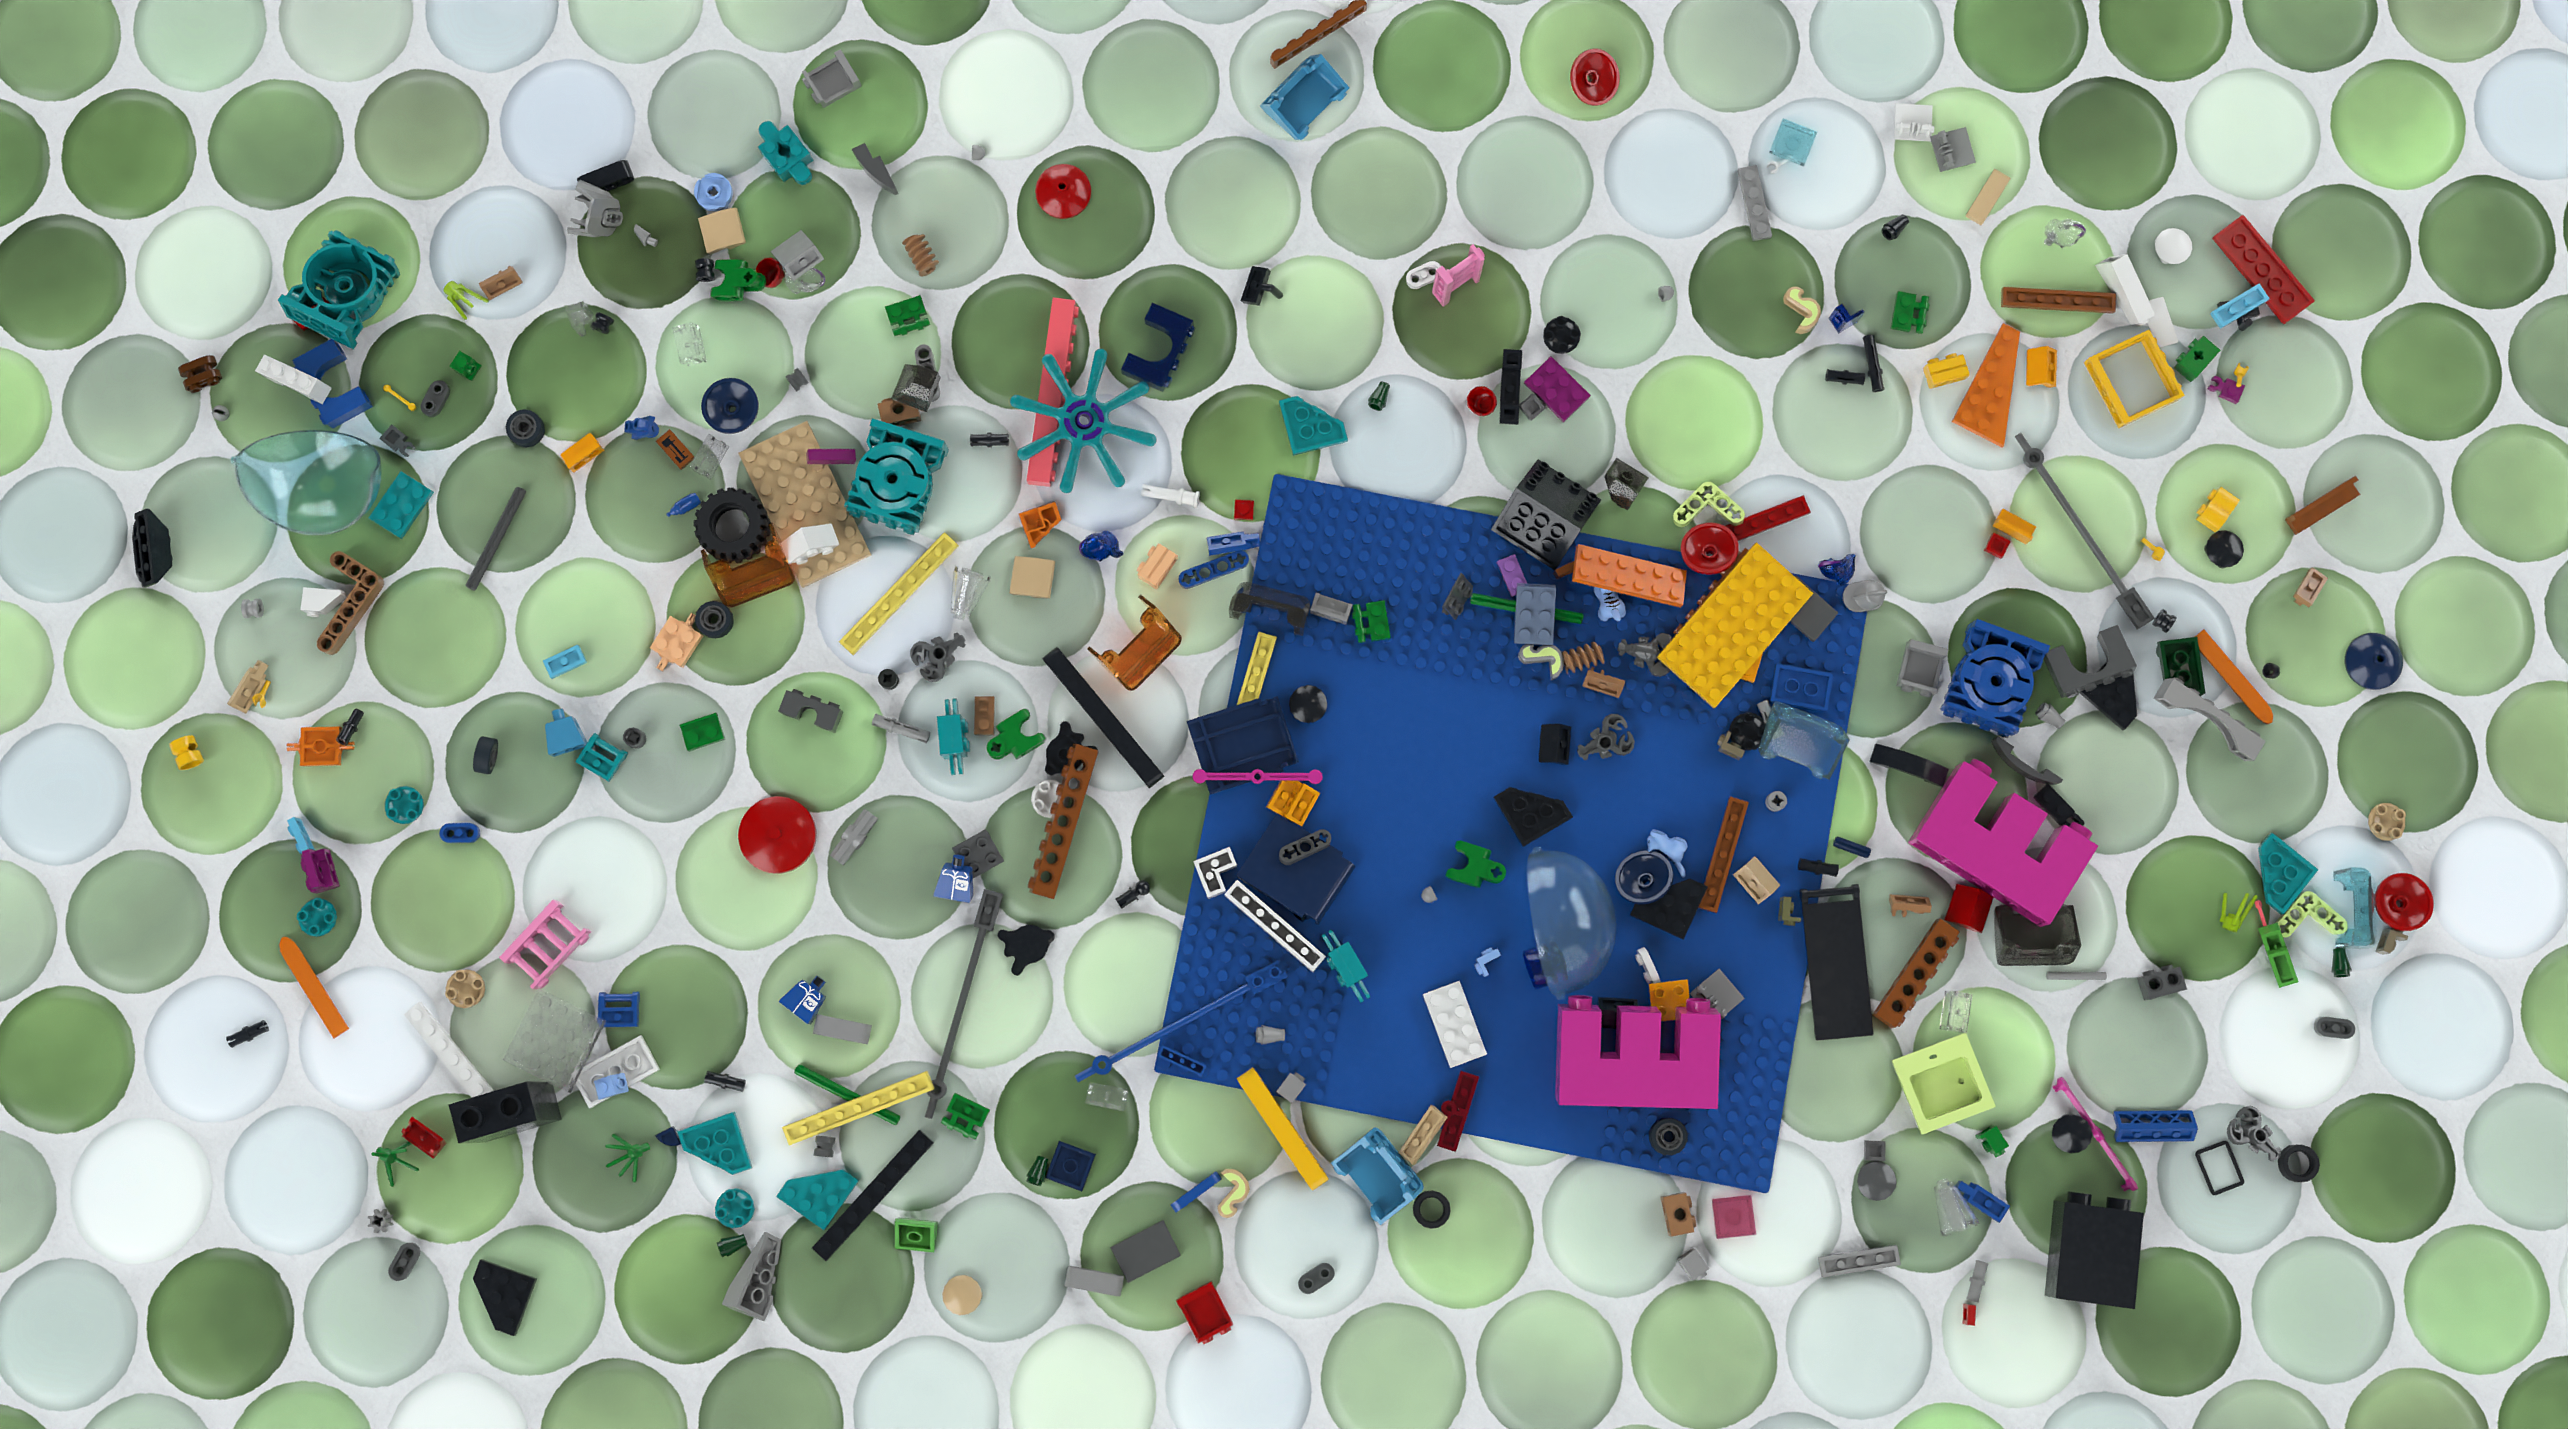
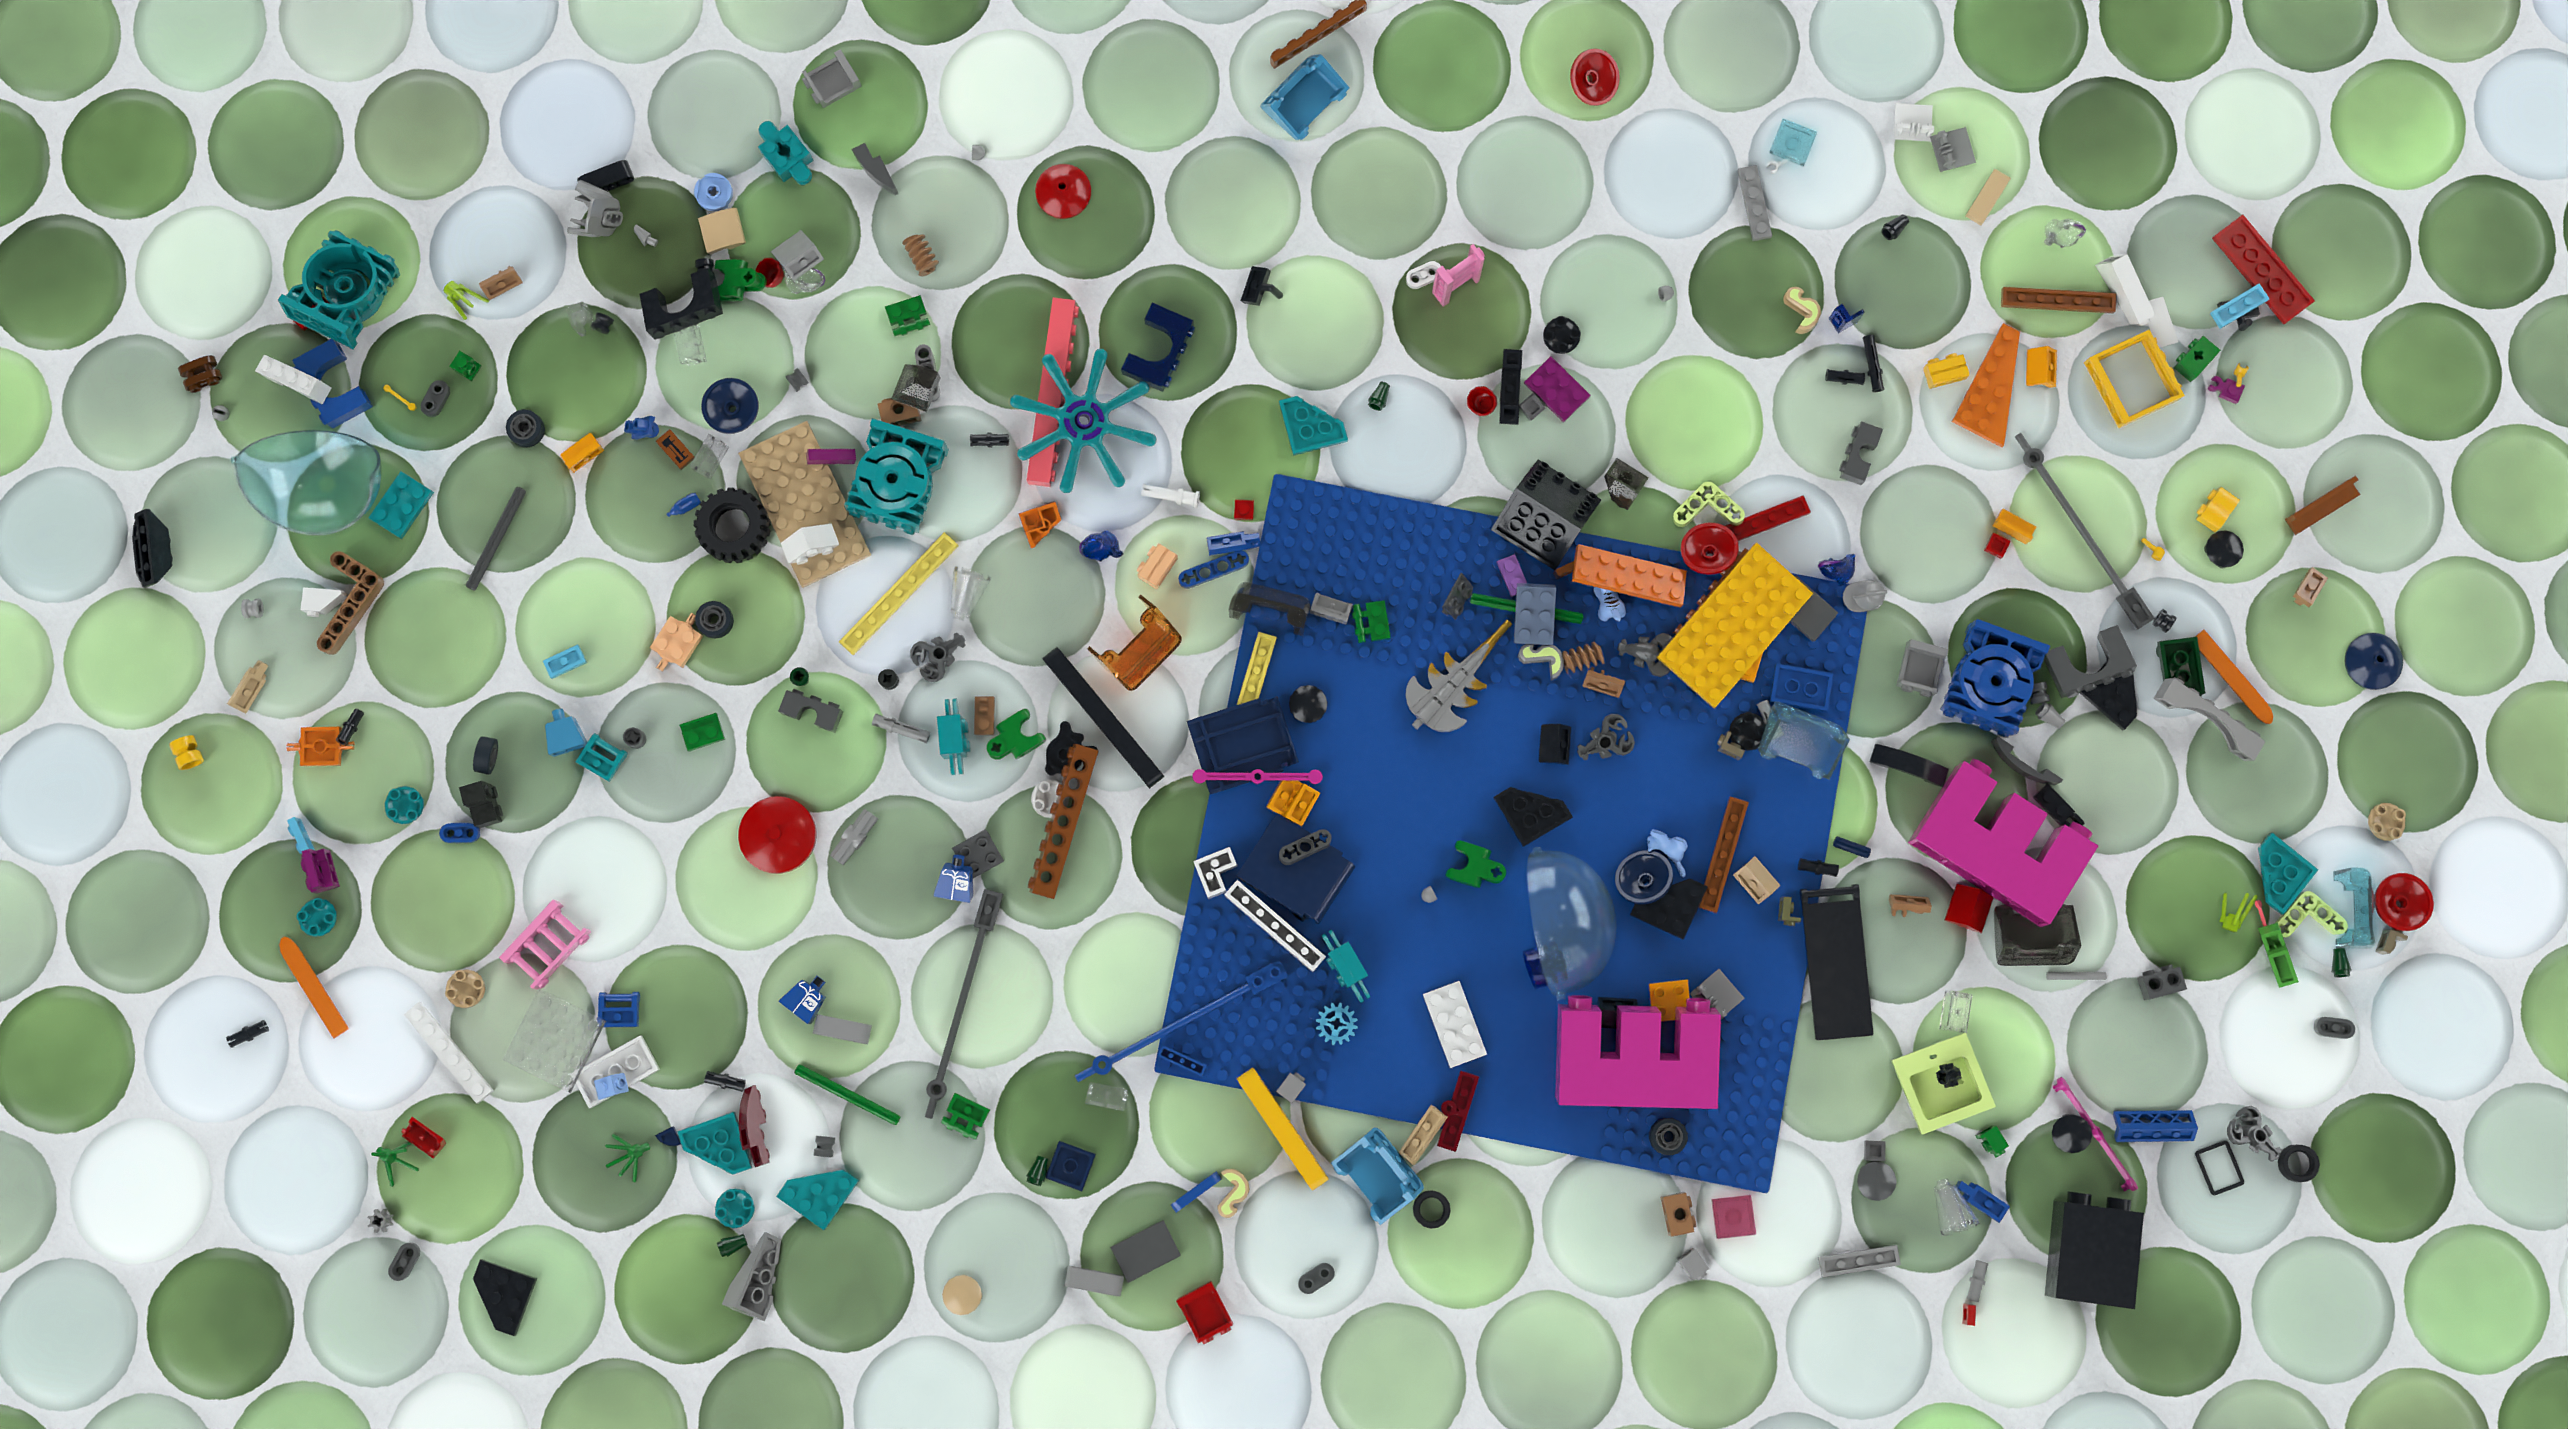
(260, 696): yellow hand -> none
(396, 440): dark grey plate -> none
(482, 802): none -> pearl dark grey brick
(504, 1112): black brick -> none
(703, 306): none -> black arch
(750, 1118): none -> slope
(752, 578): clear orange windscreen -> none
(796, 674): none -> dark green cone
(858, 1108): light yellow tile -> none
(872, 1195): black plate -> none
(915, 1234): bright green slope -> none
(1026, 944): black tile -> none
(1032, 577): tan slope -> none
(1141, 888): black pin -> none
(1269, 1034): light grey cone -> none
(1338, 1014): none -> medium azure gear
(1434, 705): none -> light grey animal
(1488, 955): light blue bracket -> none
(1650, 974): white plate -> none
(1772, 802): light grey wheel -> none
(1854, 468): none -> dark grey arch
(1884, 1011): dark orange brick -> none
(1904, 309): green plate -> none
(1948, 1075): none -> black gear
(2042, 696): none -> dark grey wheel
(2173, 246): white dish -> none
(2271, 667): black hinge -> none

